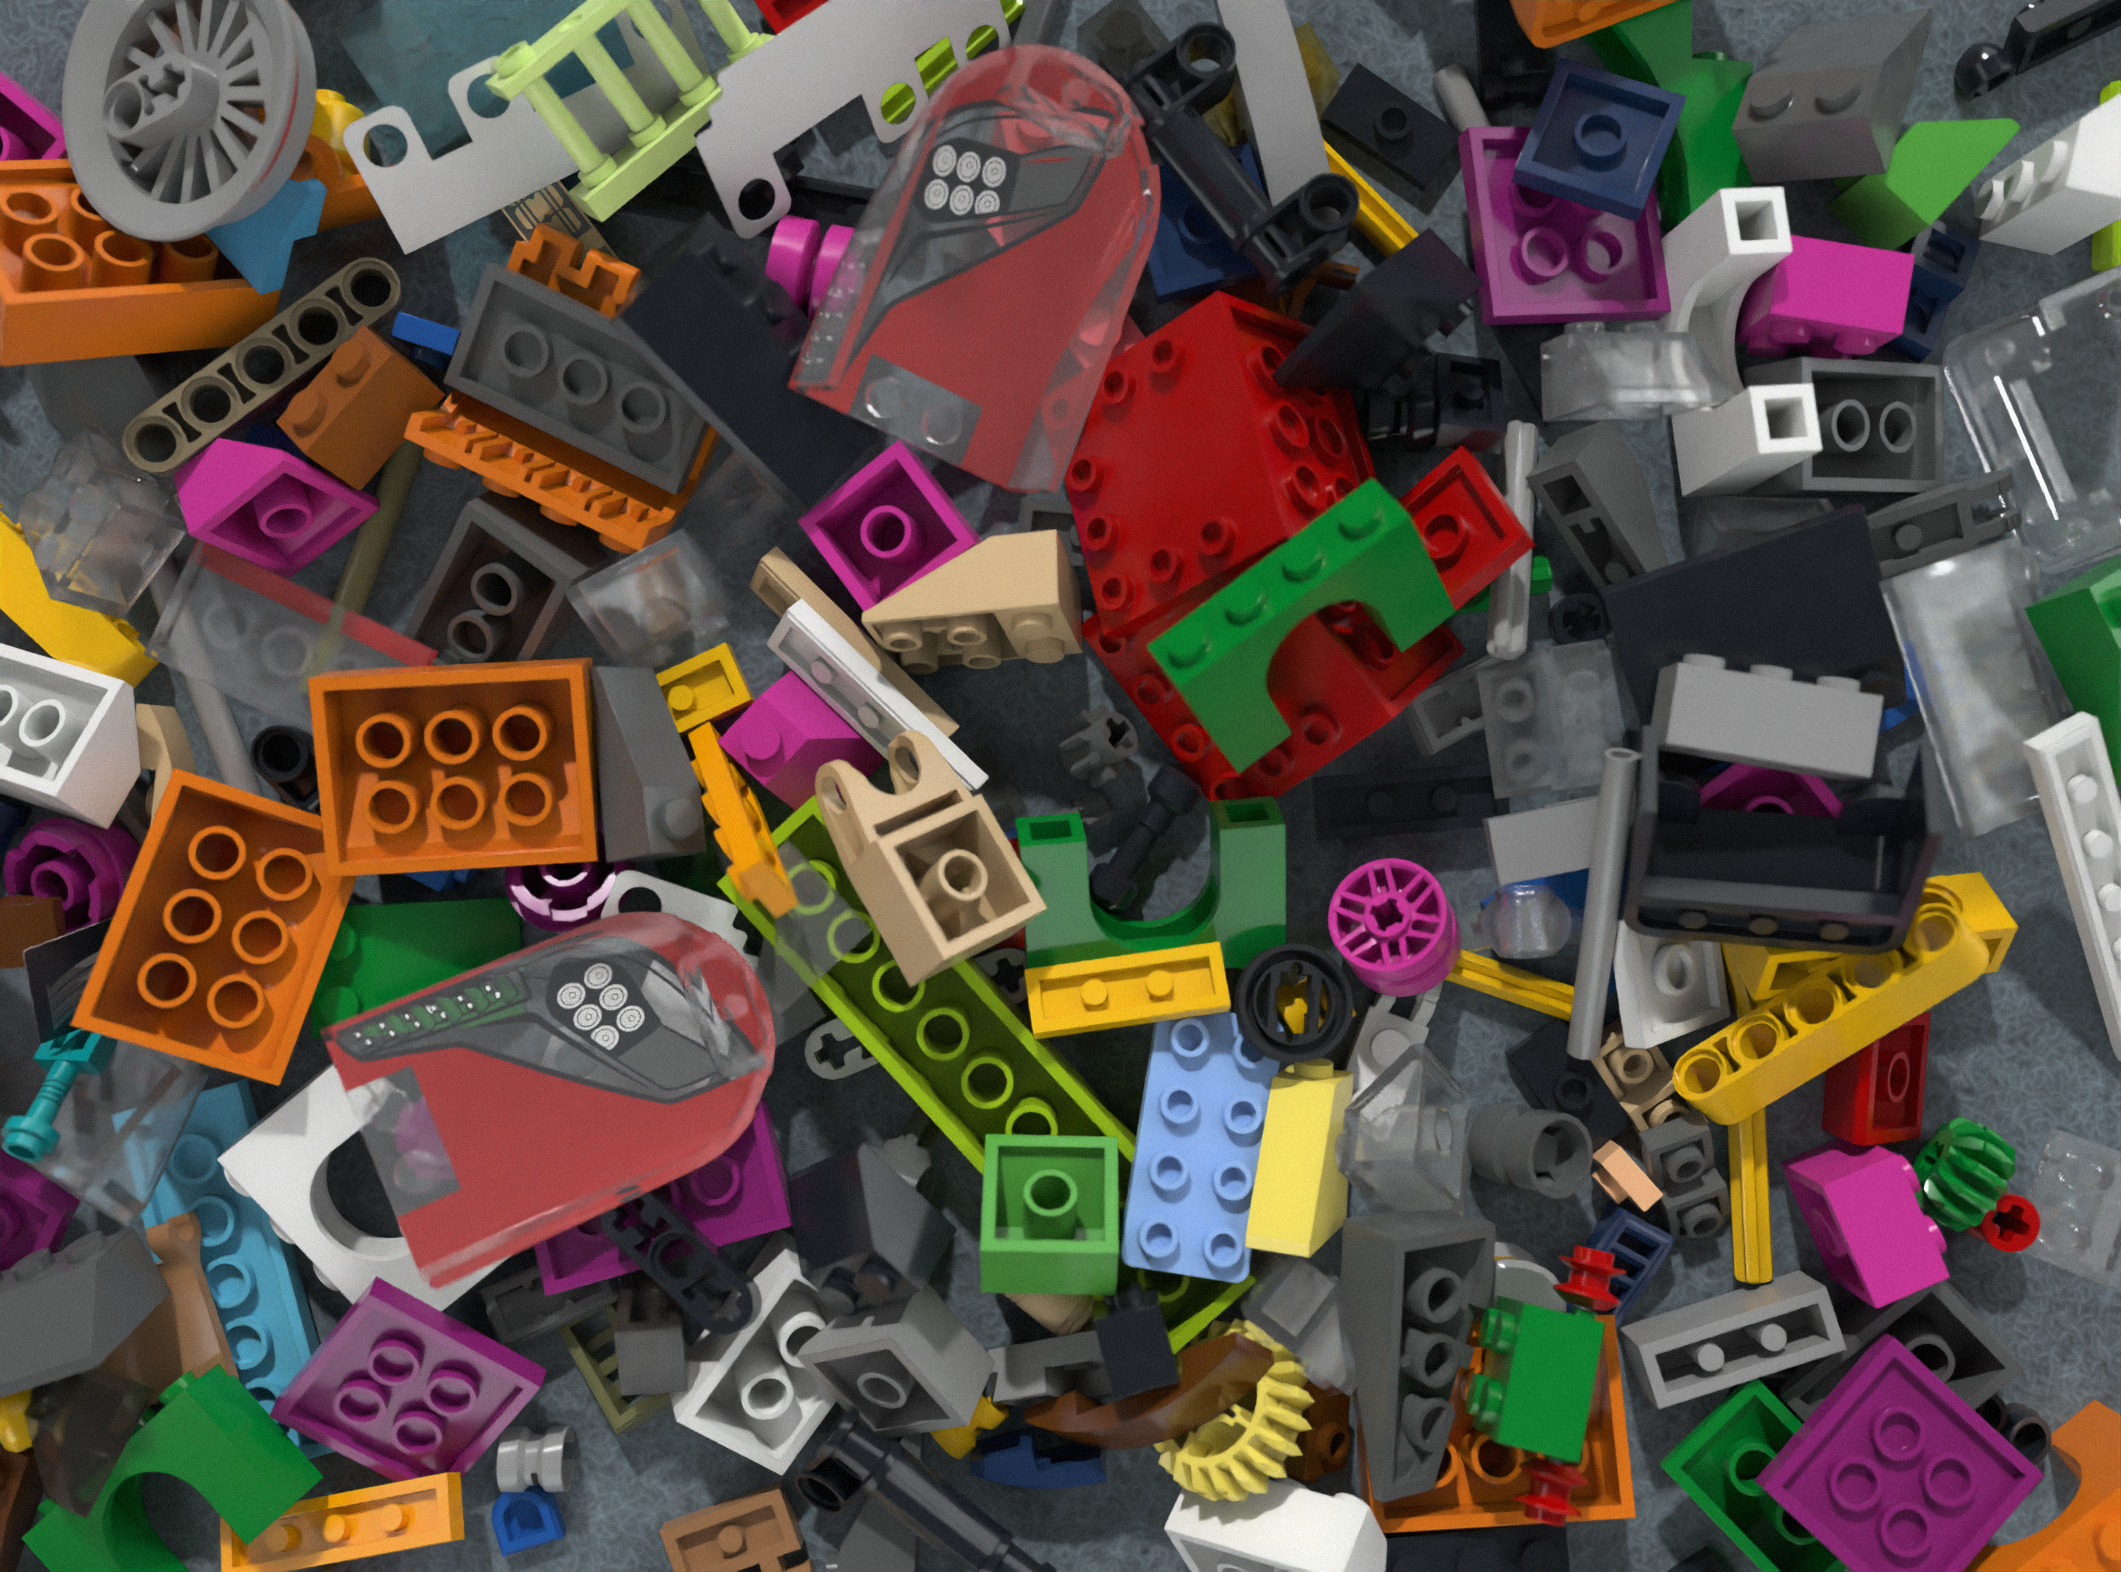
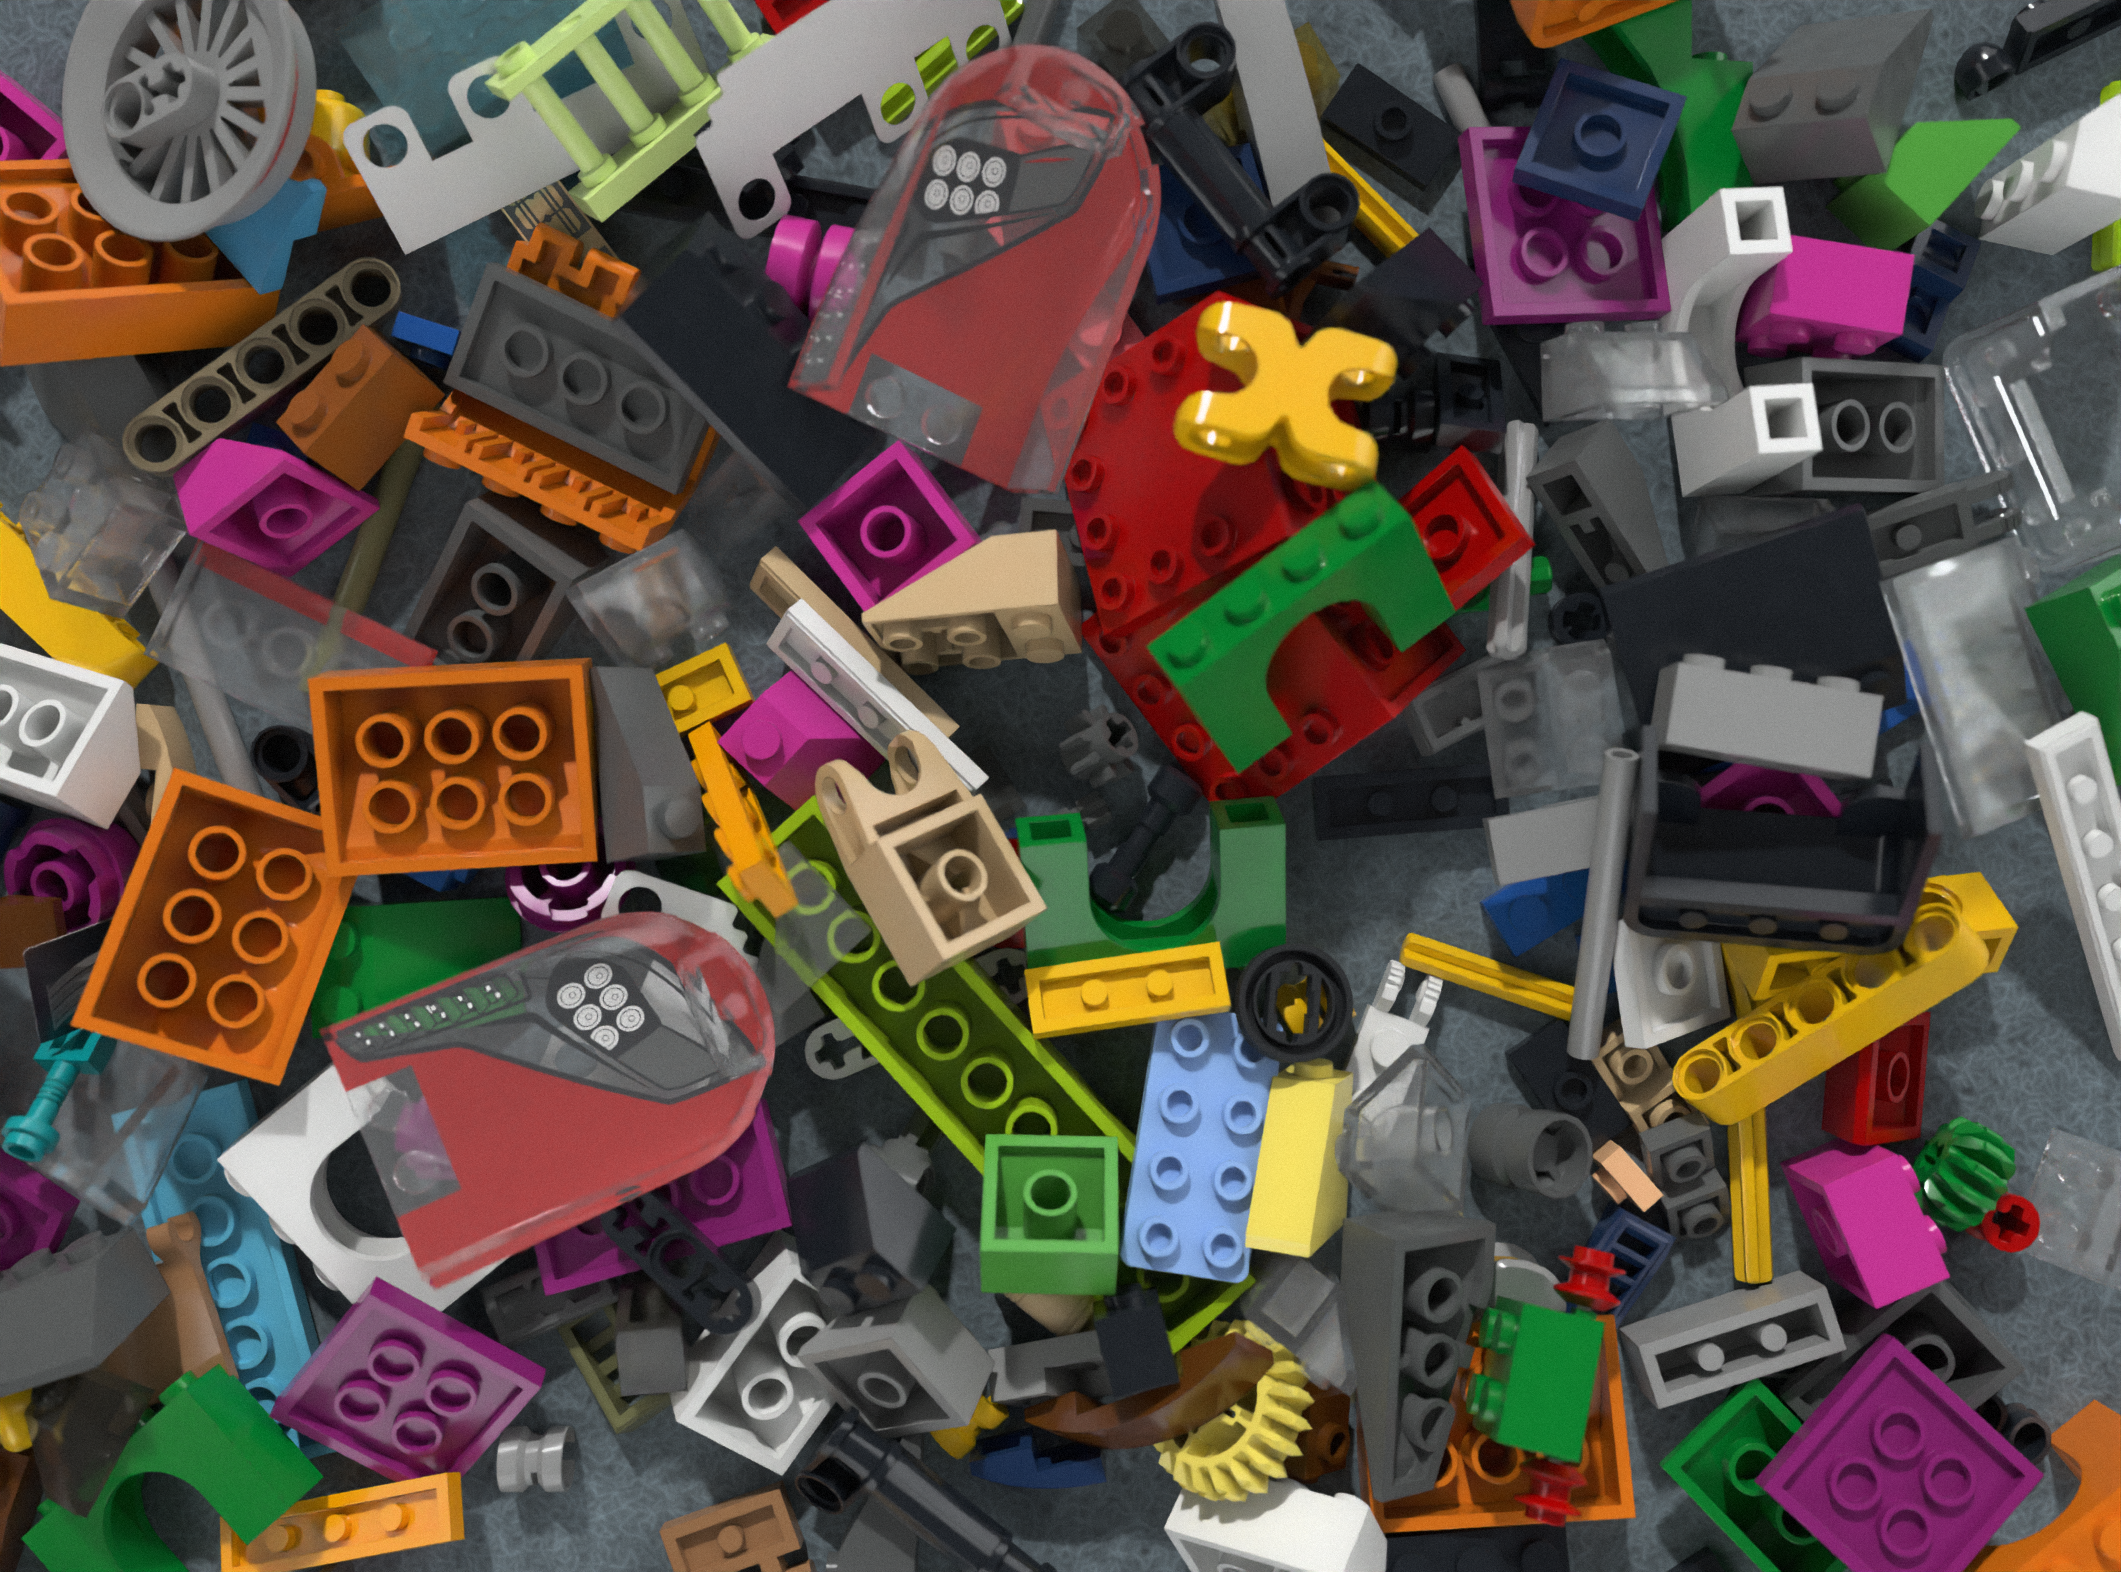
(526, 1520): blue tile -> none
(1286, 396): none -> yellow piece
(1395, 927): dark pink wheel -> none
(1522, 924): clear axle -> none

